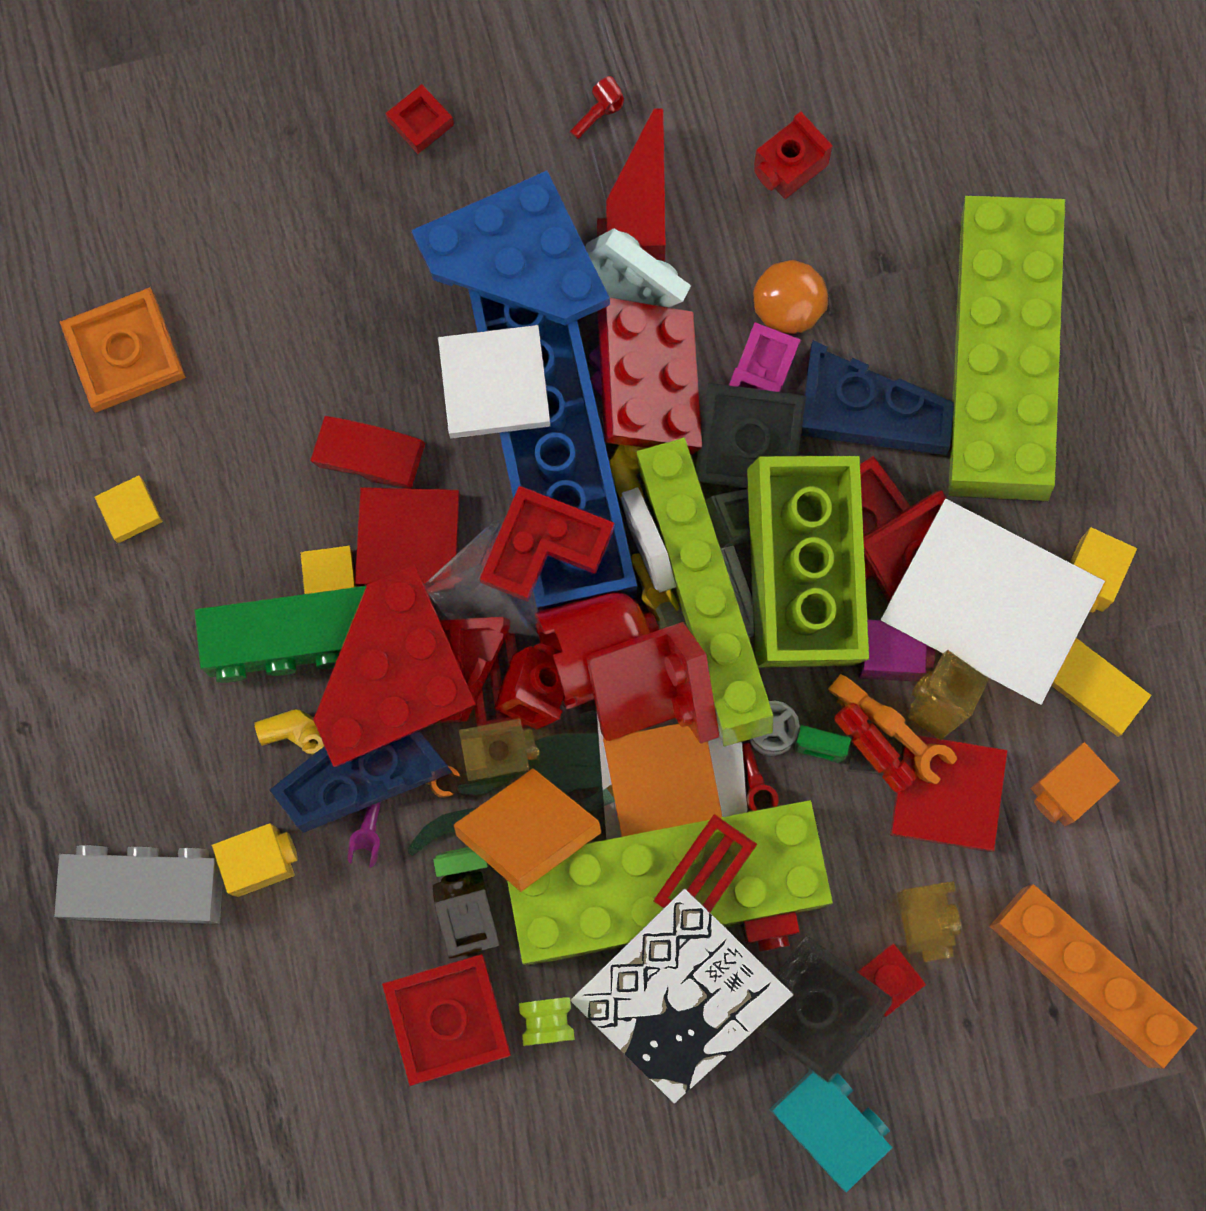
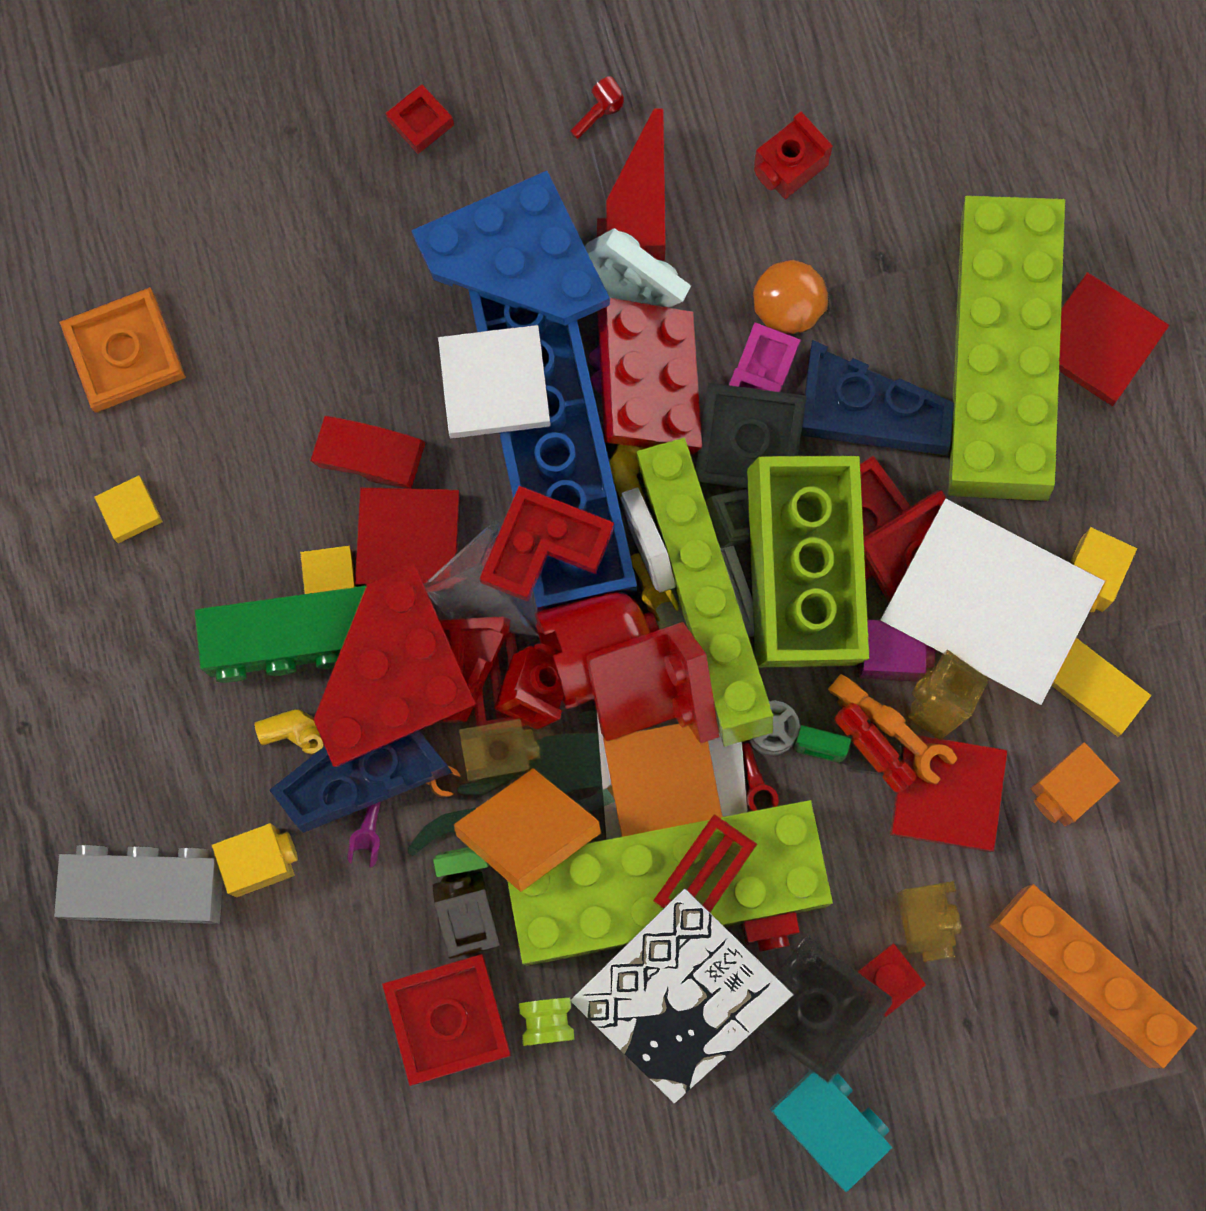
(1105, 338): none -> red tile

